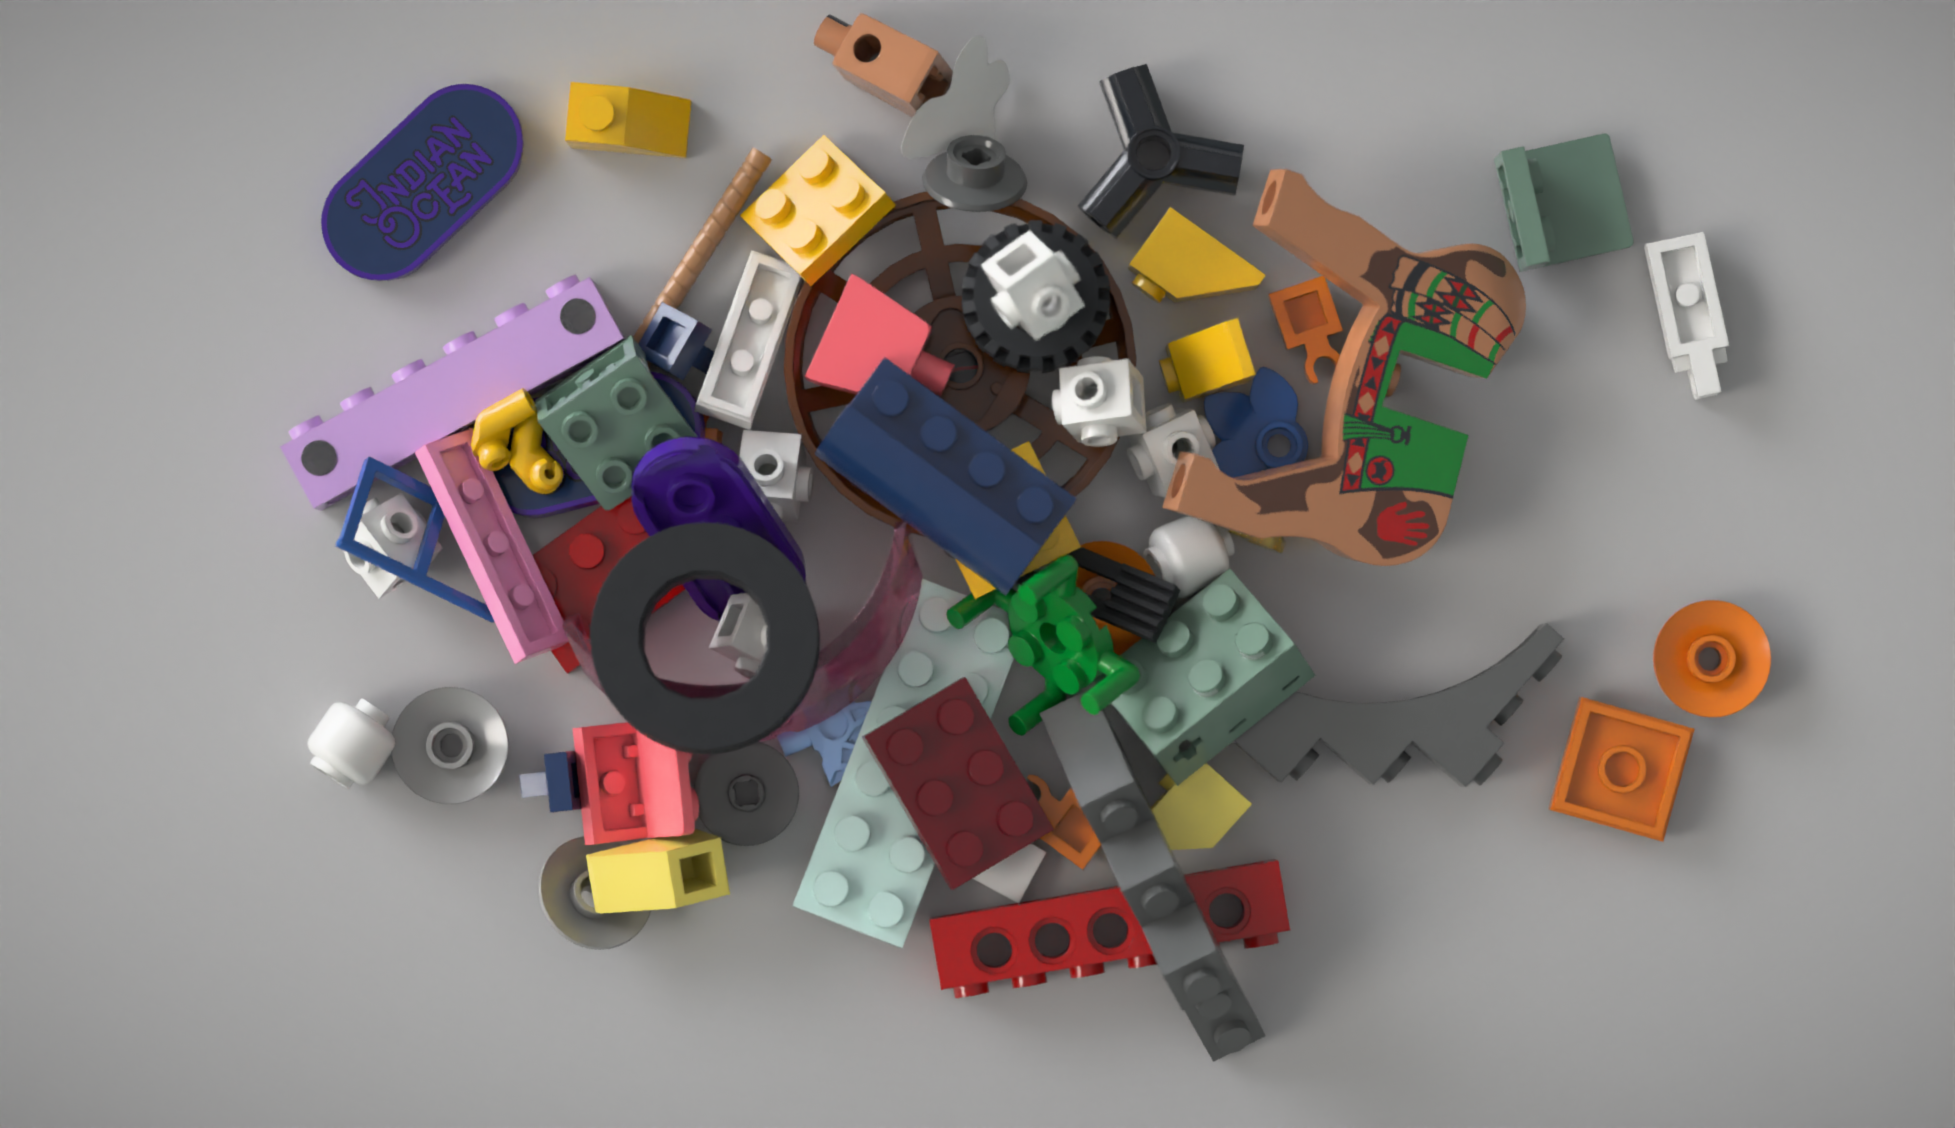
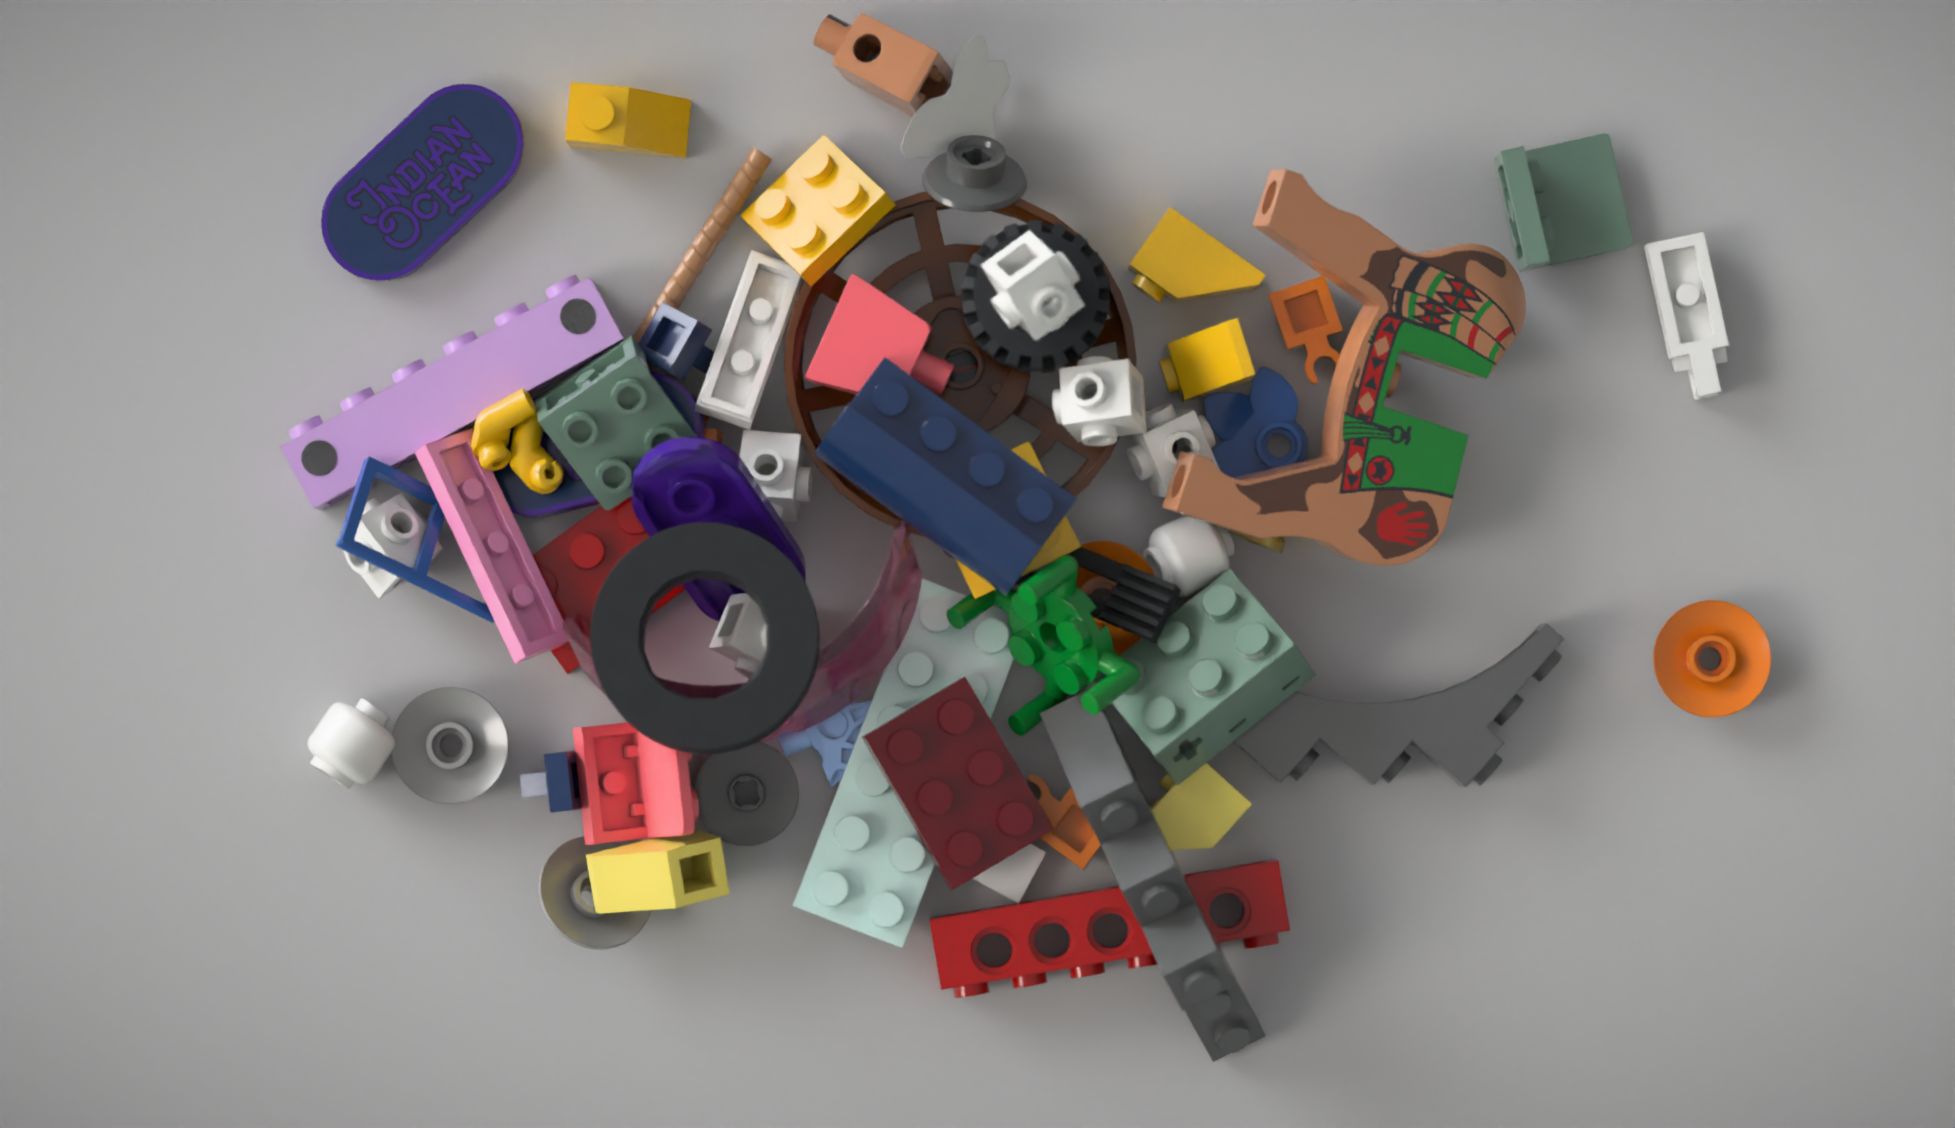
(1141, 118): black piece -> none
(1621, 769): orange plate -> none

